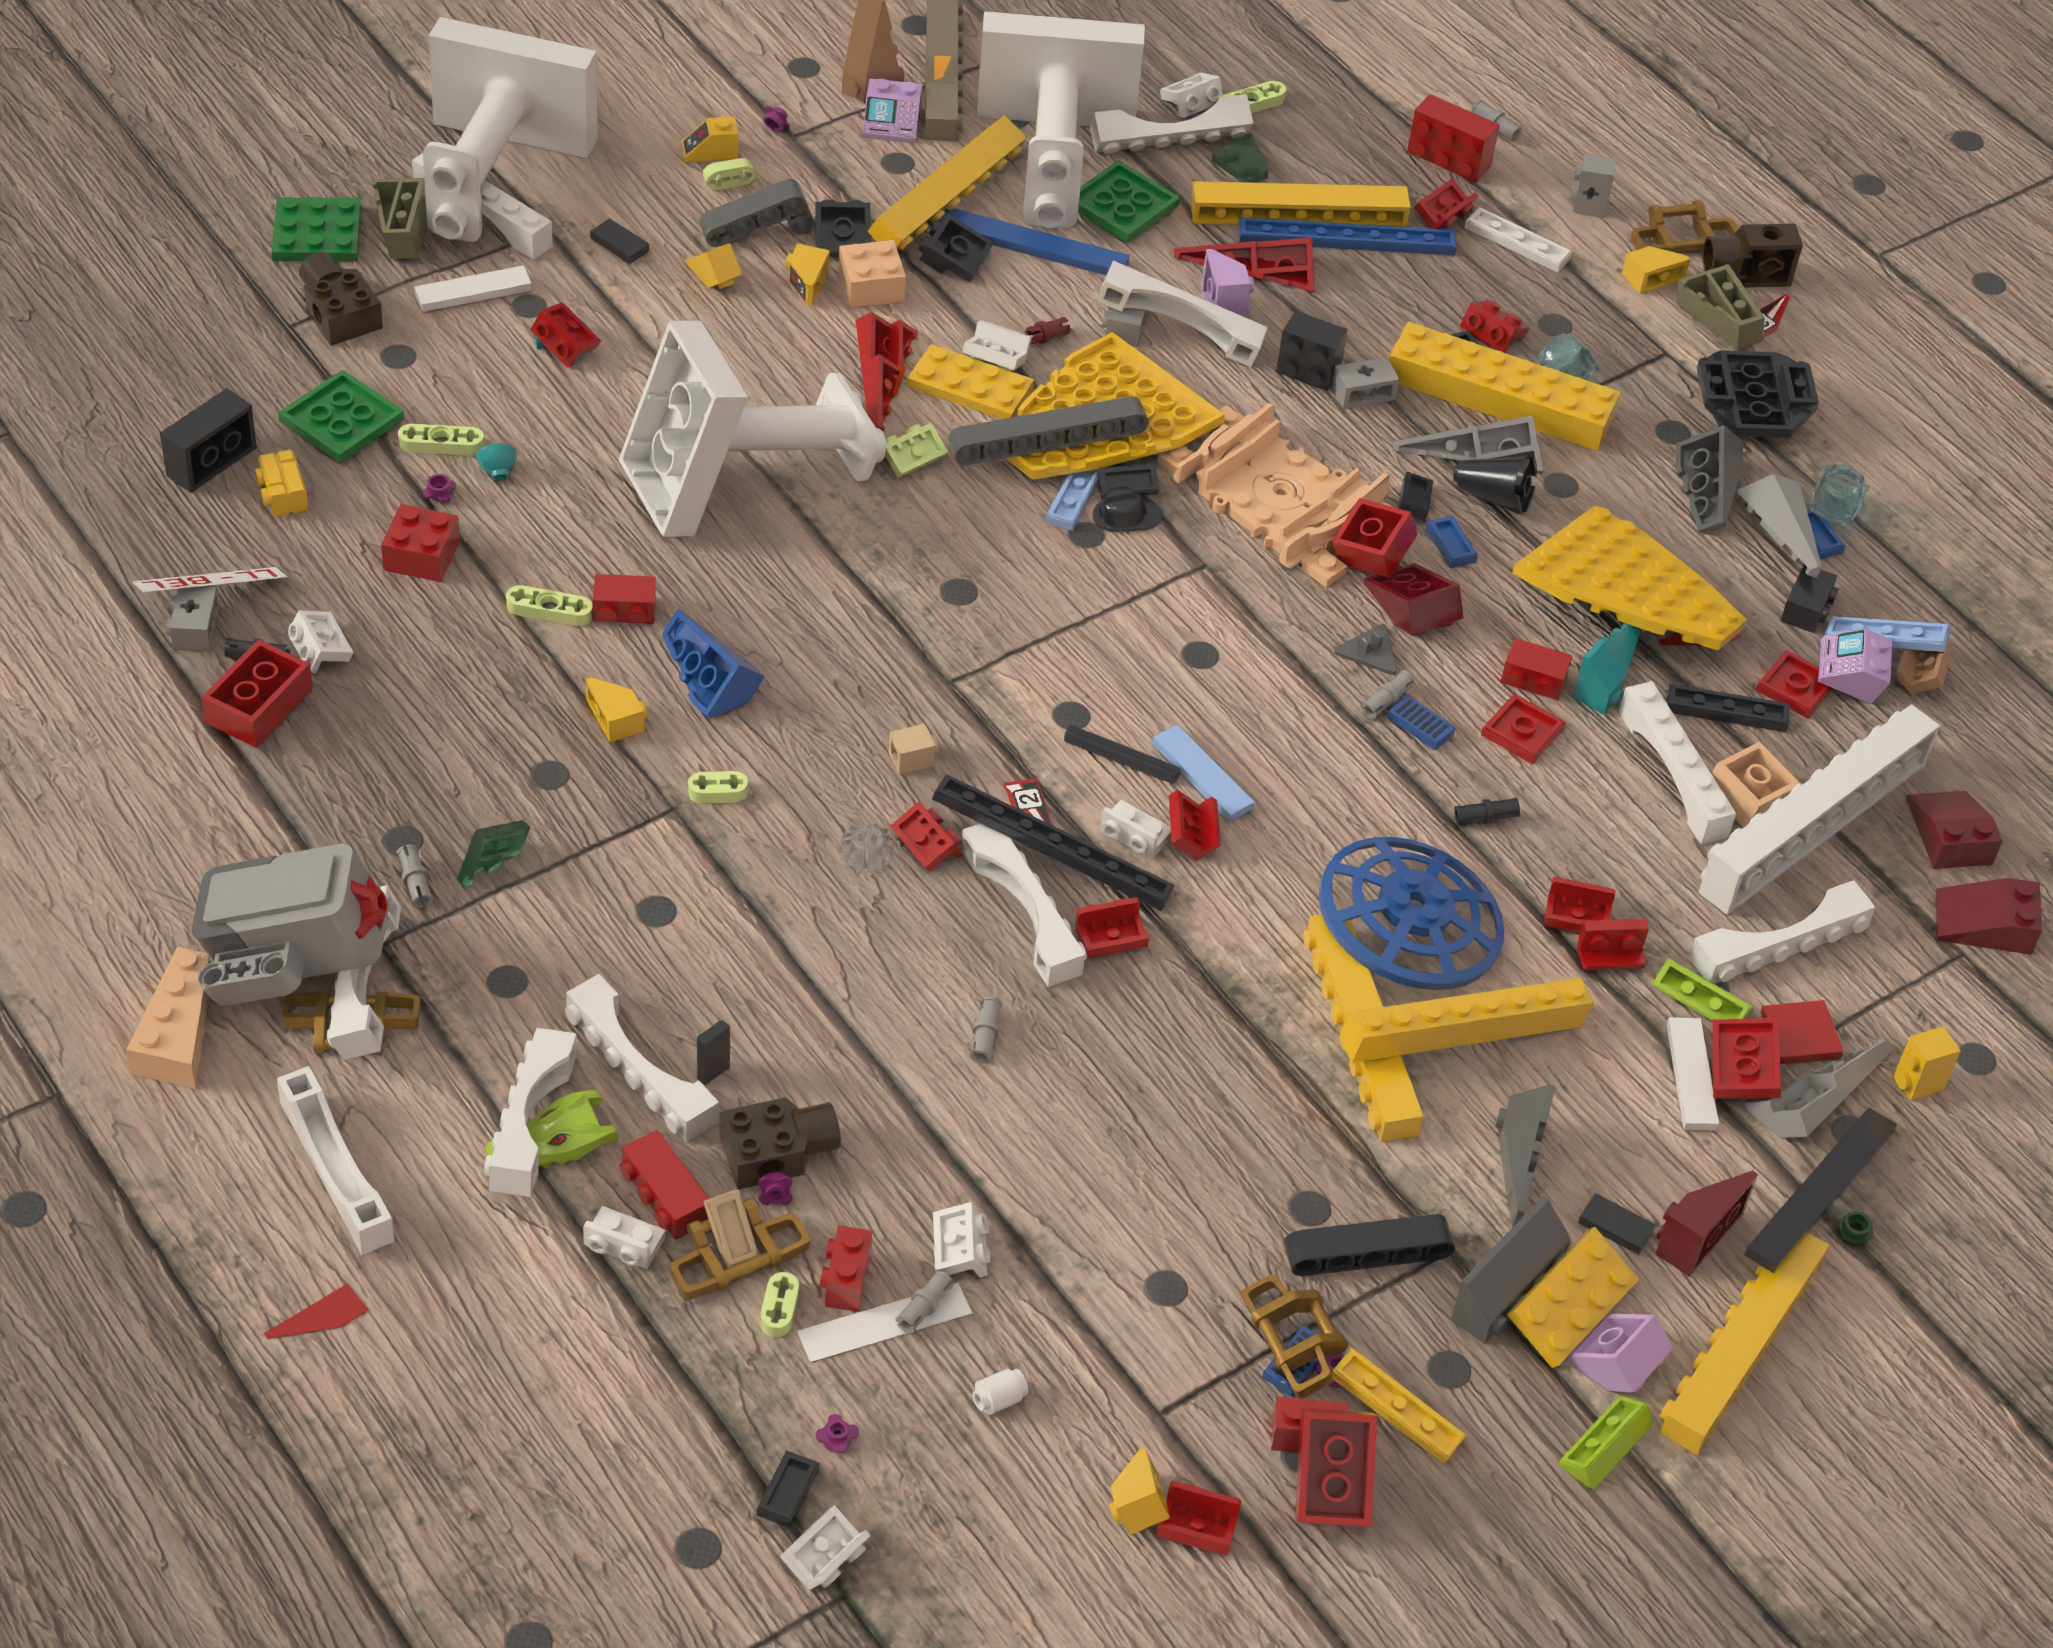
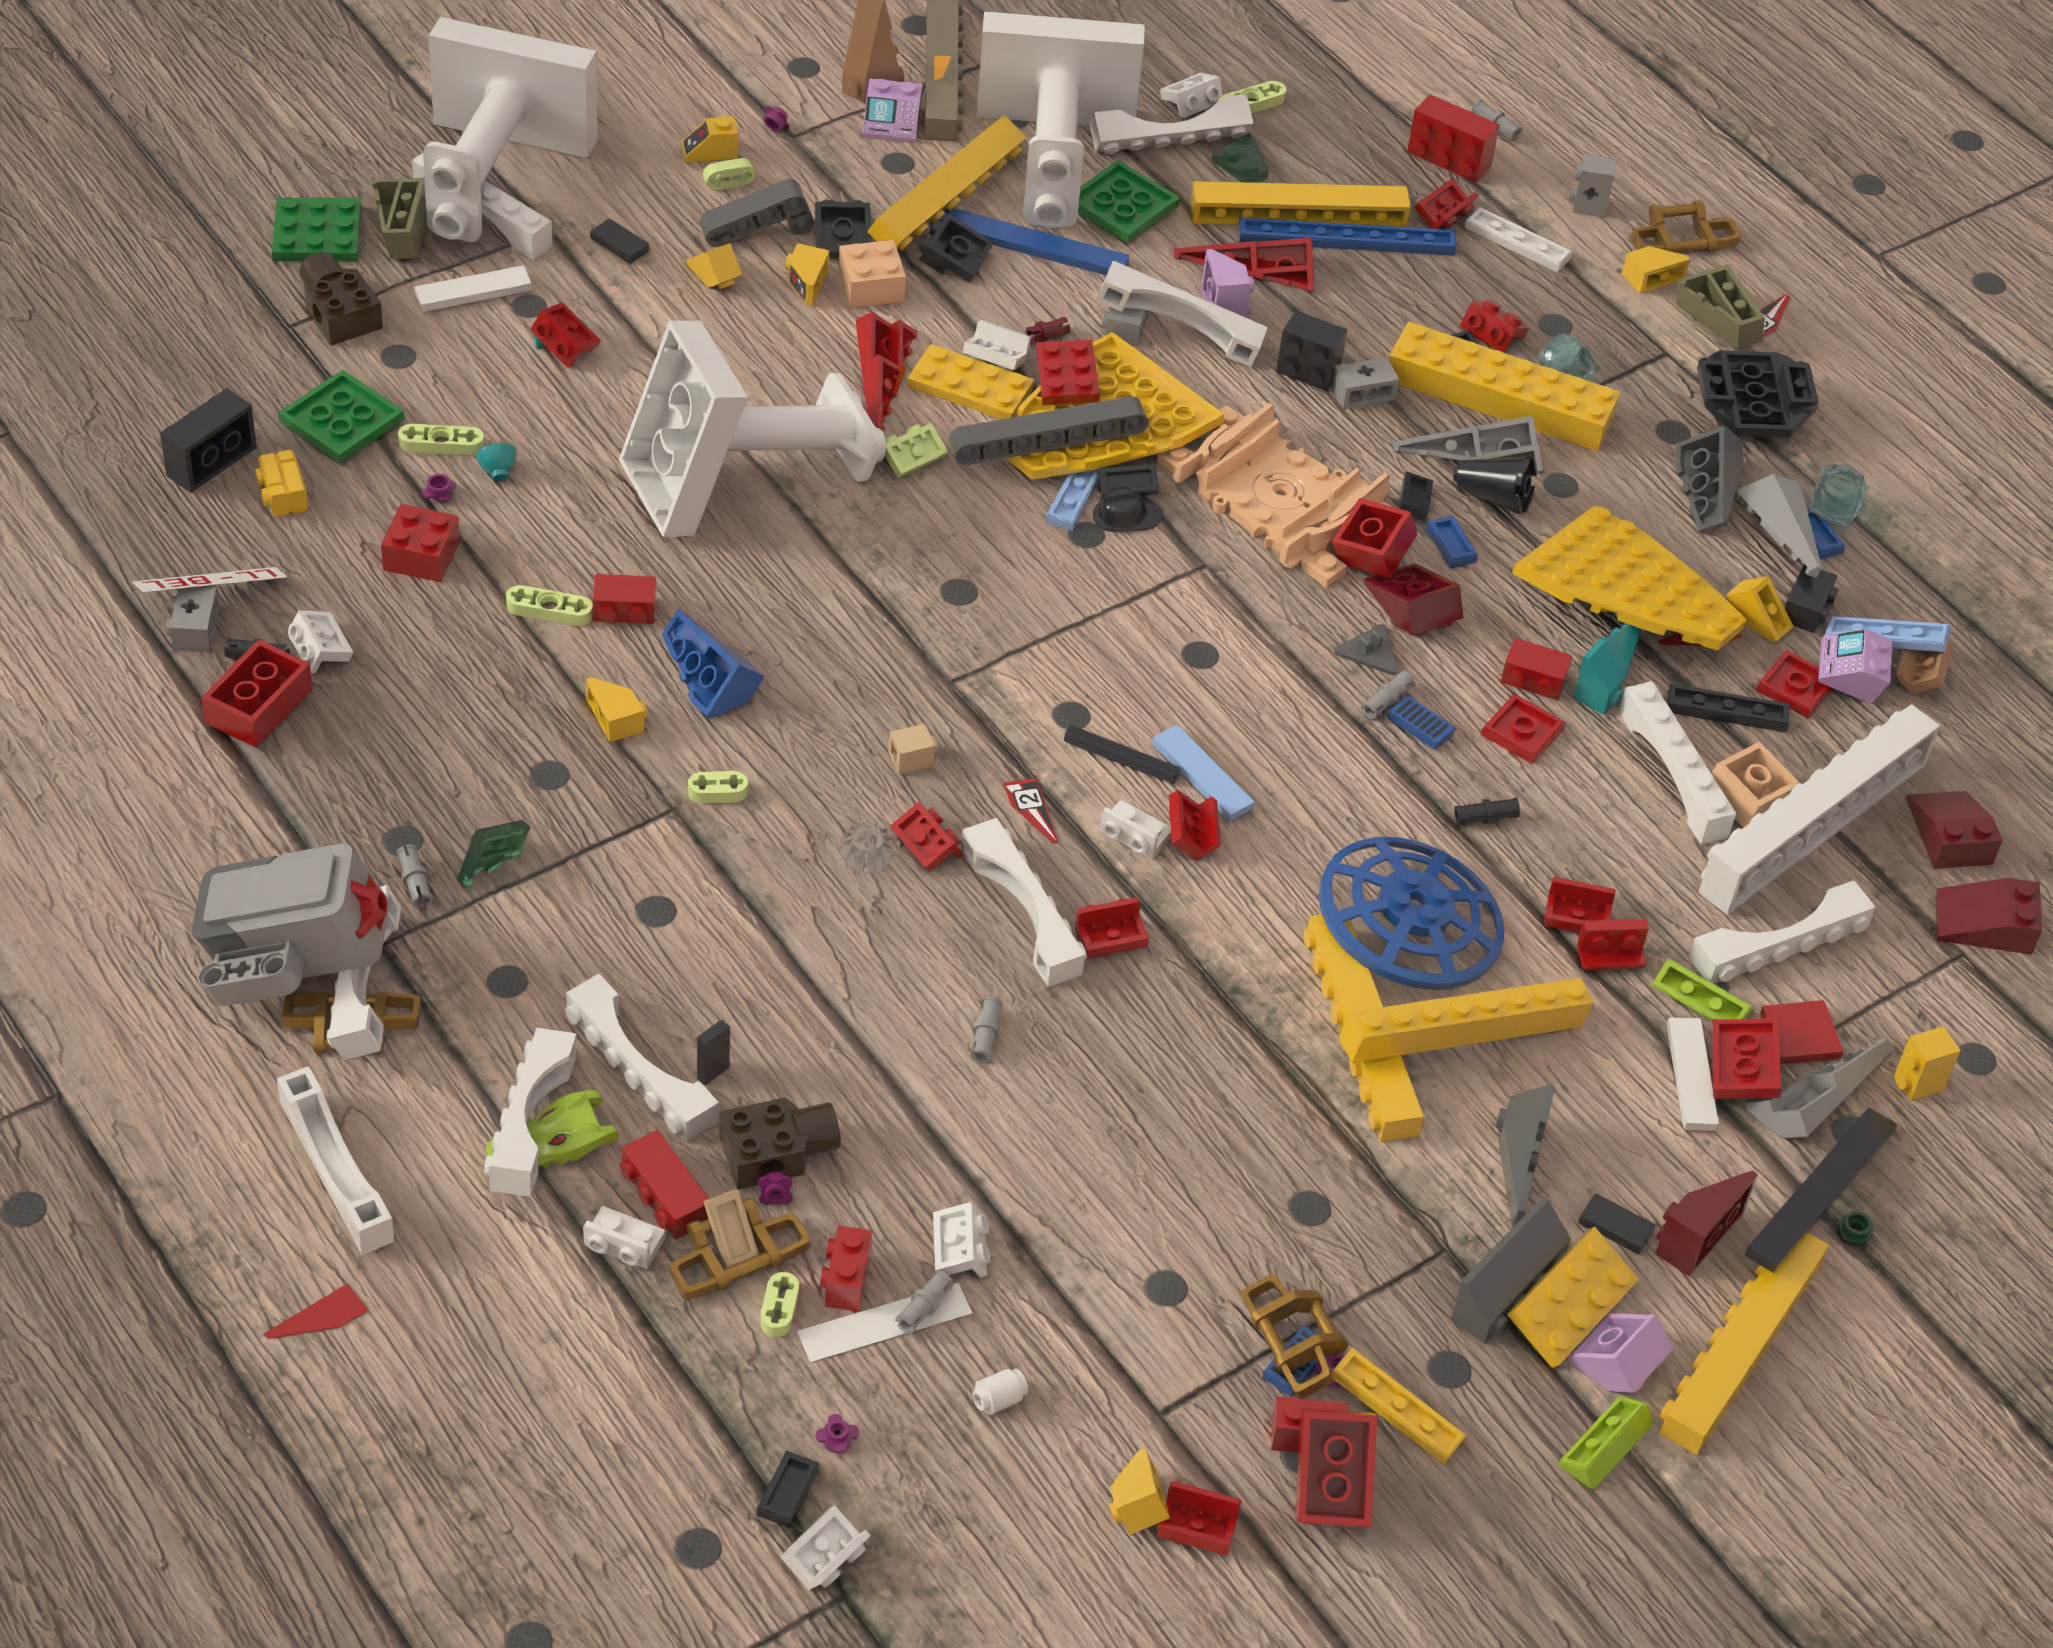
(174, 1023): light nougat wedge -> none
(1053, 842): black tile -> none
(1067, 372): none -> red plate
(1369, 1245): black beam -> none
(1757, 254): dark brown brick -> none
(1761, 607): none -> yellow slope

